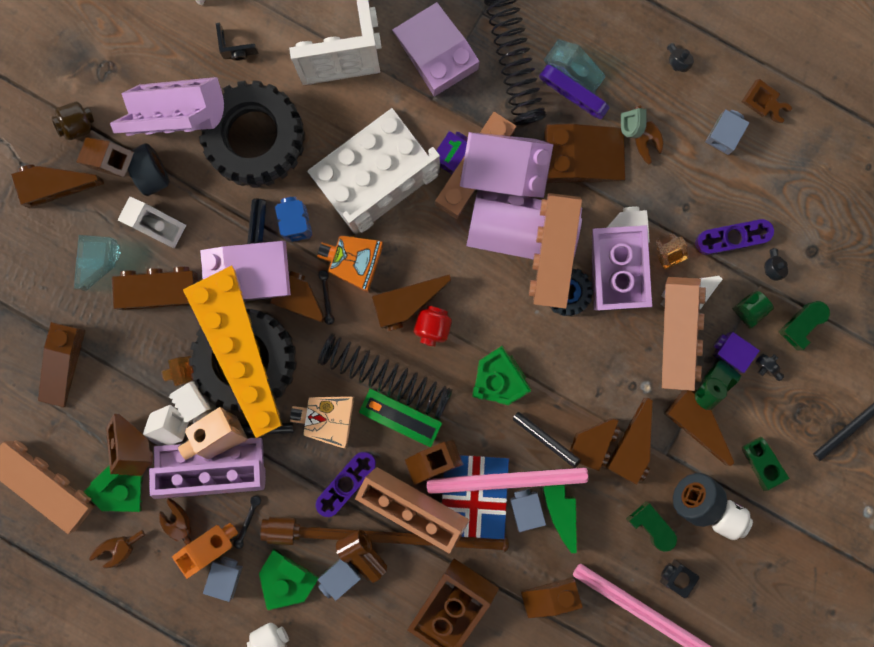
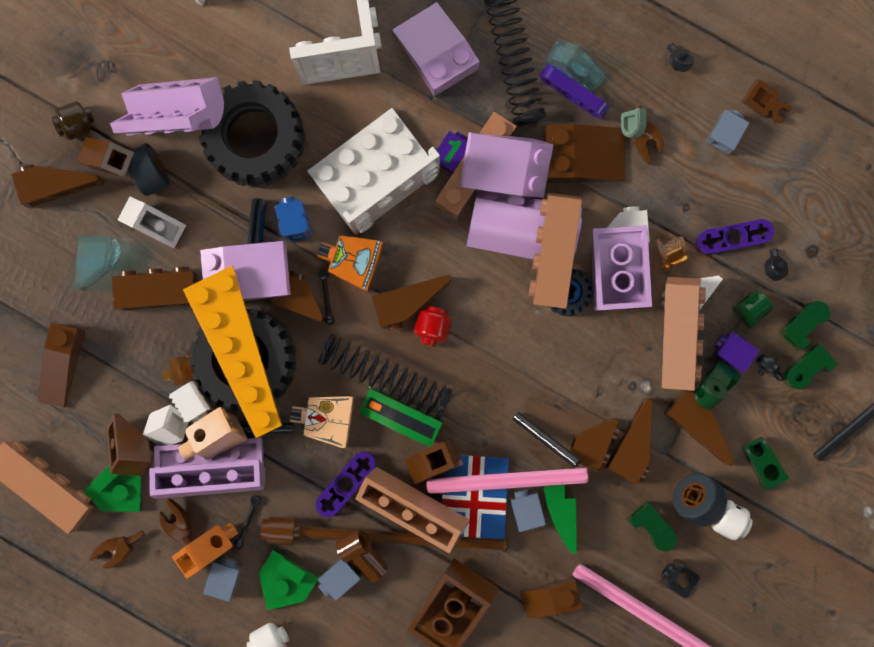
(235, 52): black bracket -> none
(500, 378): green plate -> none
(808, 365): none -> dark green leg

